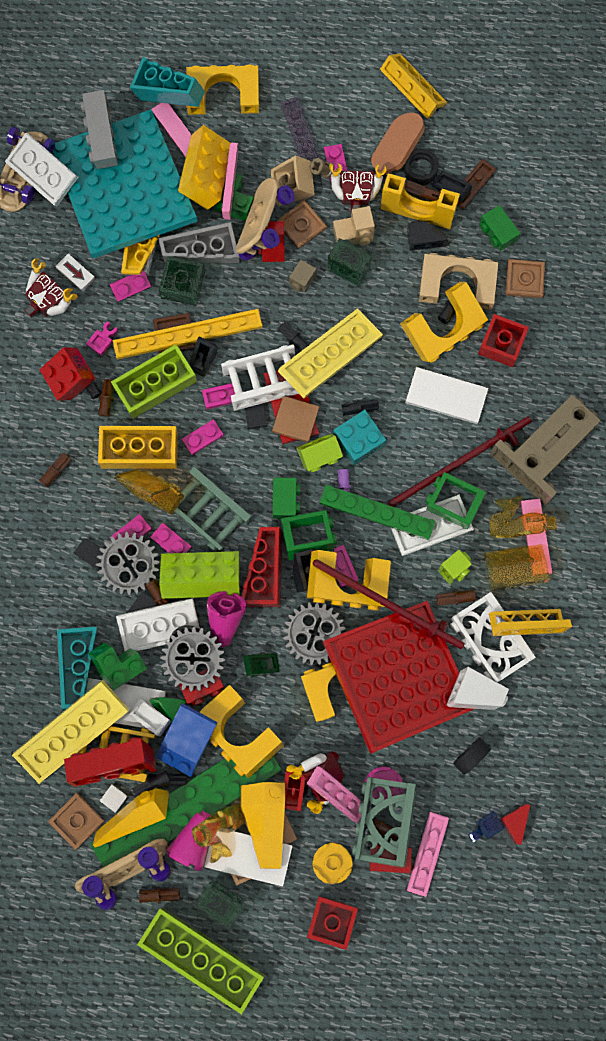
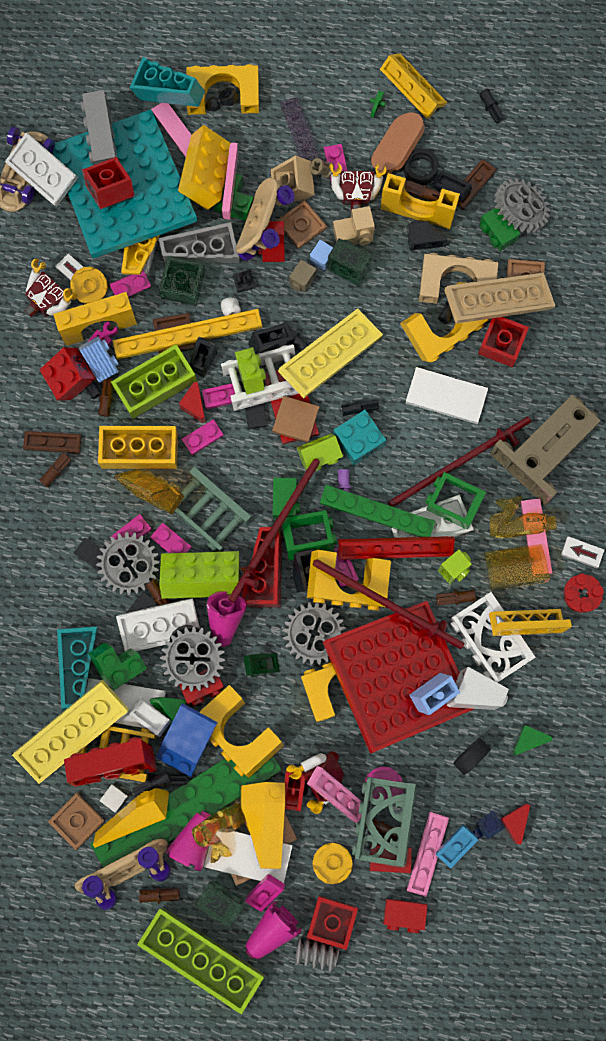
(52, 442): none -> reddish brown tile
(74, 320): none -> yellow arch
(88, 285): none -> yellow tile
(99, 359): none -> light blue brick
(108, 182): none -> red brick
(192, 403): none -> red slope
(227, 98): none -> black plate
(230, 306): none -> white piece
(243, 281): none -> black tile
(249, 370): none -> lime brick
(249, 571): none -> dark red piece
(264, 892): none -> dark pink plate
(270, 338): none -> black slope
(272, 931): none -> dark pink cone
(316, 955): none -> light grey piece
(320, 254): none -> light blue piece
(378, 101): none -> green piece
(396, 547): none -> red tile
(405, 914): none -> red brick
(434, 693): none -> light blue brick
(456, 846): none -> dark azure plate
(491, 105): none -> black axle
(499, 297): none -> tan plate
(522, 205): none -> light grey gear
(529, 739): none -> green slope
(582, 552): none -> white tile
(584, 604): none -> red plate

